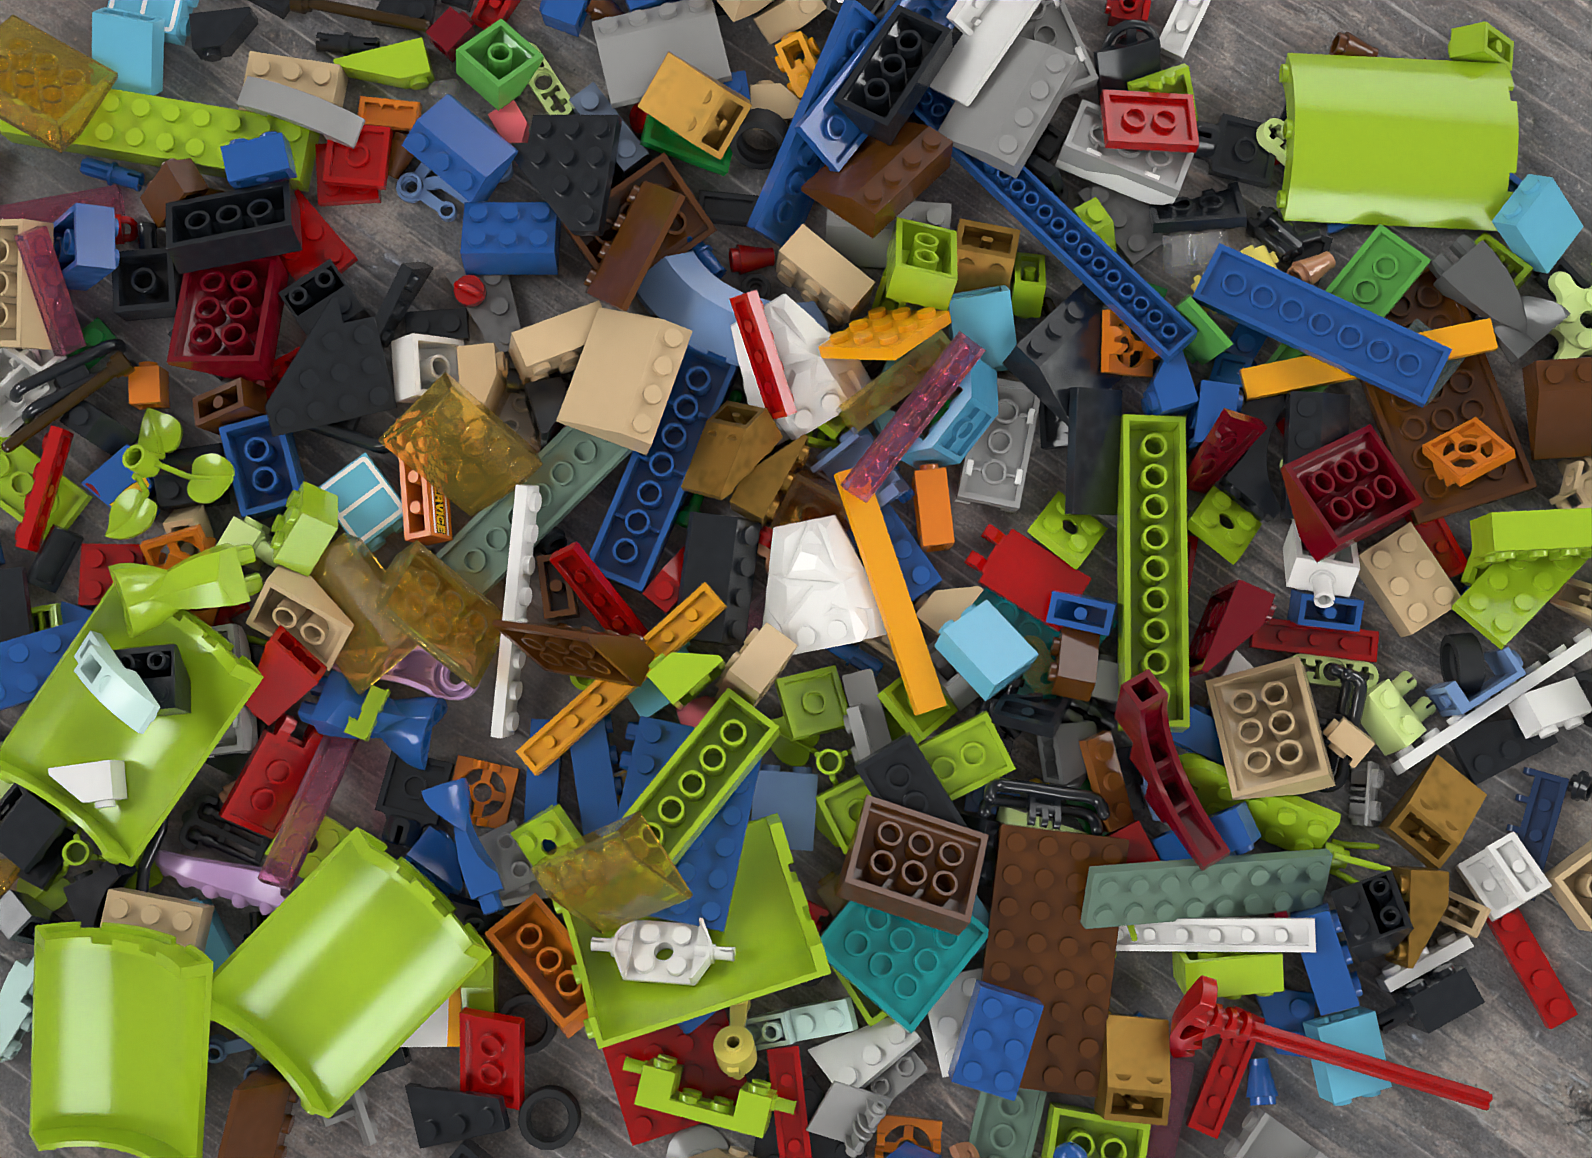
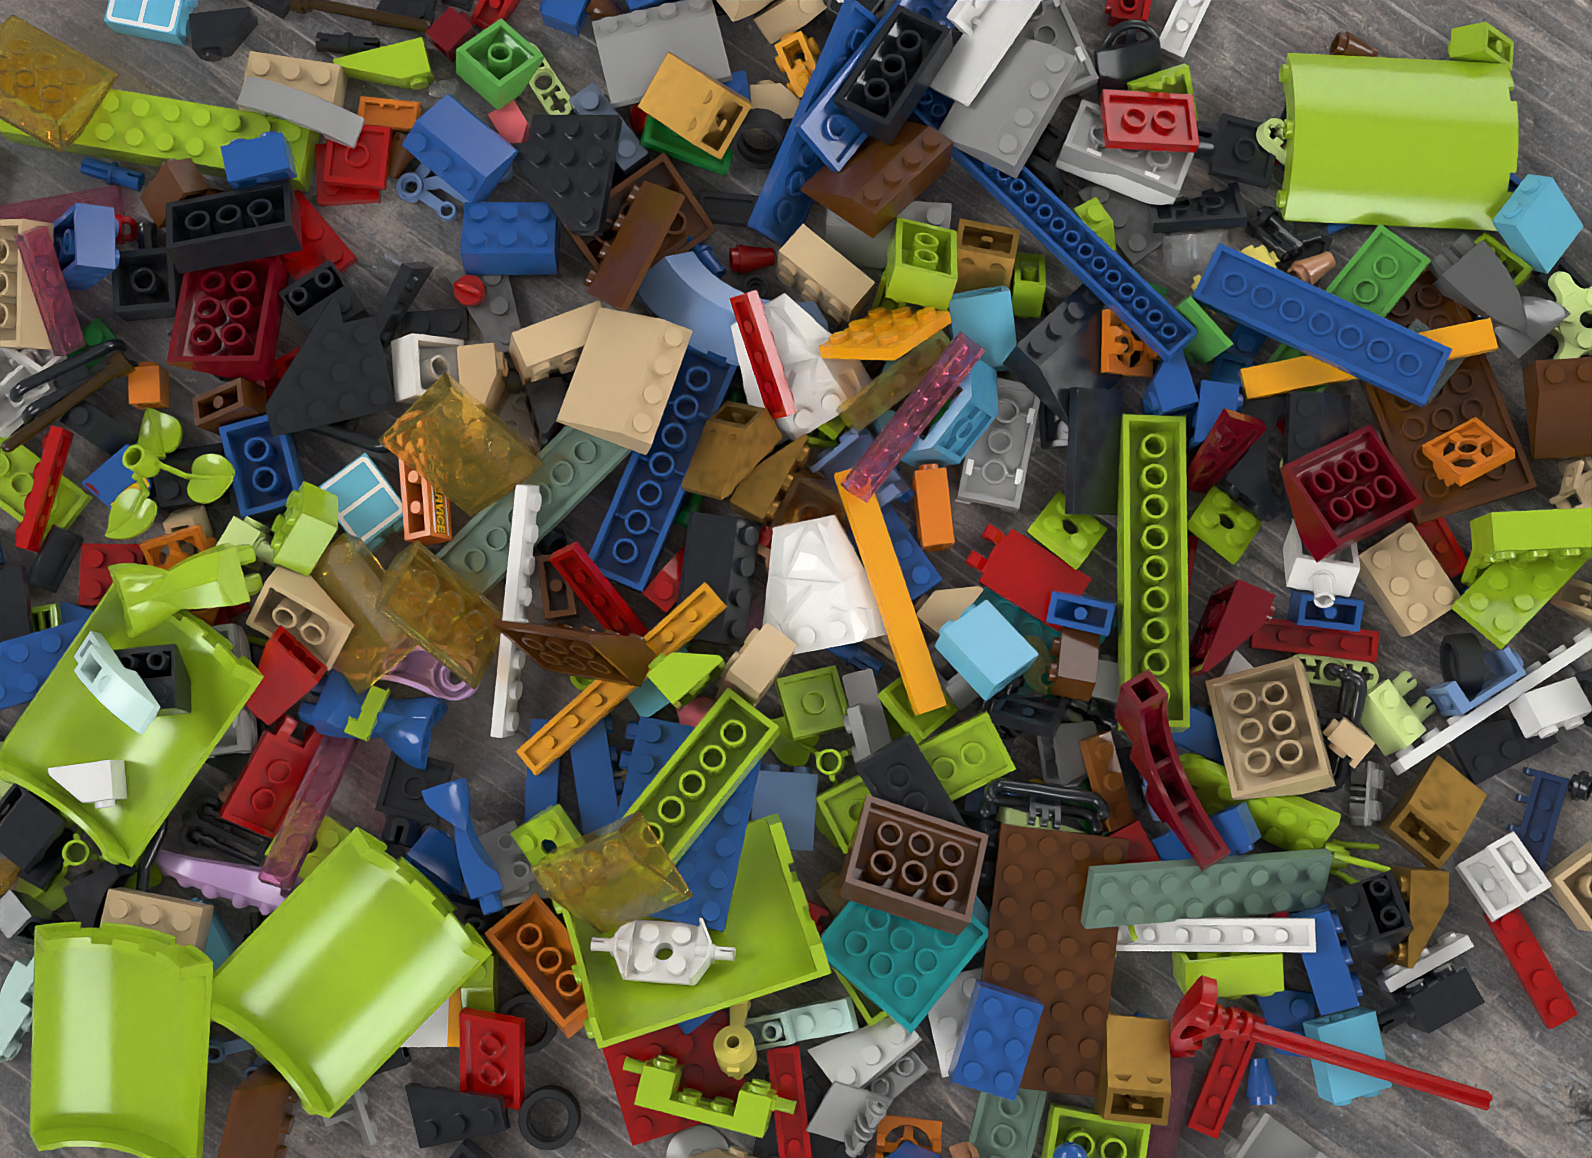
(131, 47): medium azure brick -> none
(510, 779): orange piece -> none
(1464, 915): tan slope -> none

